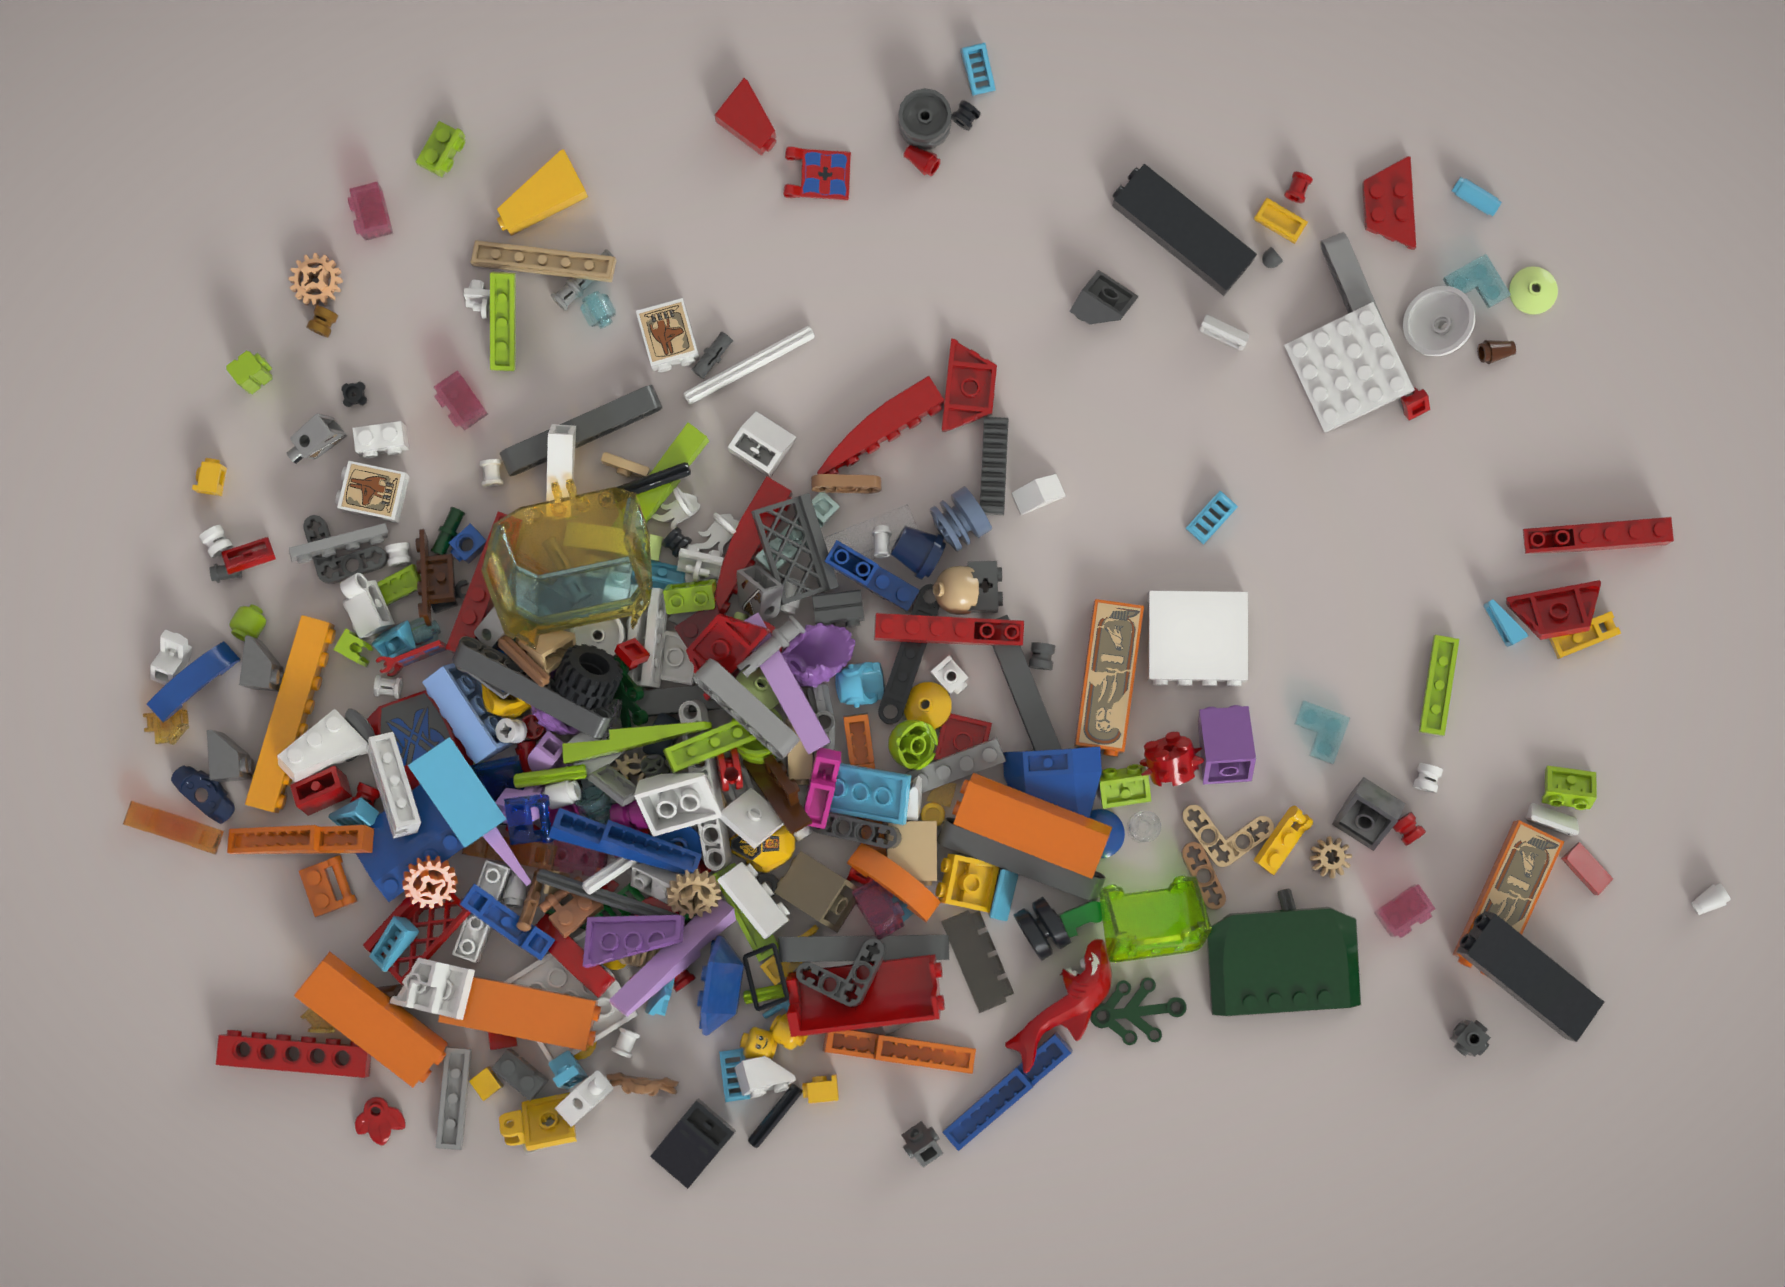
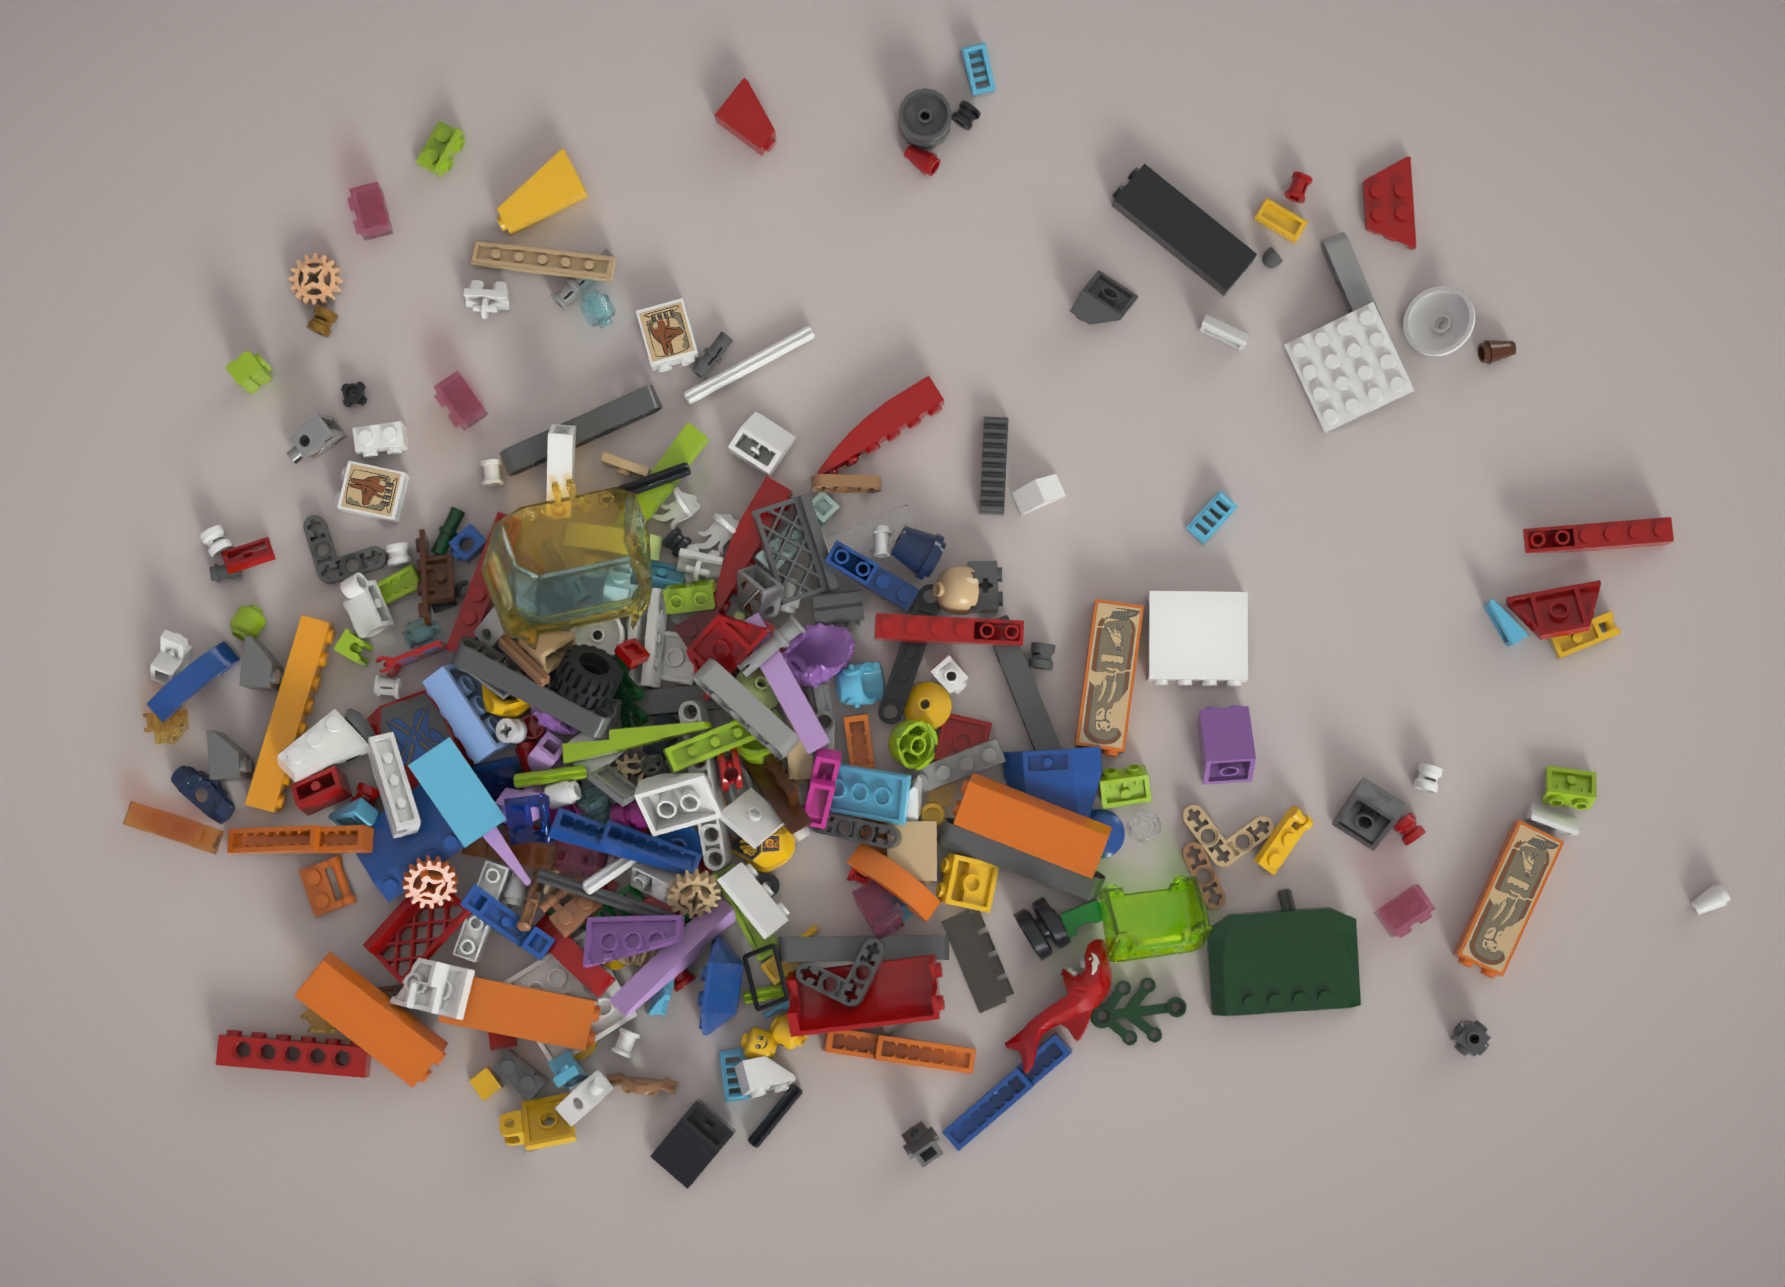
(210, 477): yellow brick -> none
(328, 546): light grey plate -> none
(379, 1124): red plate -> none
(395, 640): medium azure slope -> none
(405, 933): medium azure slope -> none
(453, 1098): light grey plate -> none
(502, 321): lime plate -> none
(817, 891): dark tan slope -> none
(821, 1089): yellow brick -> none
(823, 174): red flag -> none
(960, 519): sand blue wheel -> none
(968, 387): red wing -> none
(1003, 895): medium azure slope -> none
(1171, 759): red brick -> none
(1323, 860): tan gear -> none
(1329, 728): clear light blue plate -> none
(1415, 404): red tile -> none
(1439, 685): lime plate -> none
(1476, 196): medium azure piece -> none
(1483, 277): clear light blue plate -> none
(1525, 298): yellowish green dish -> none
(1529, 976): black brick -> none
(1587, 869): slope -> none

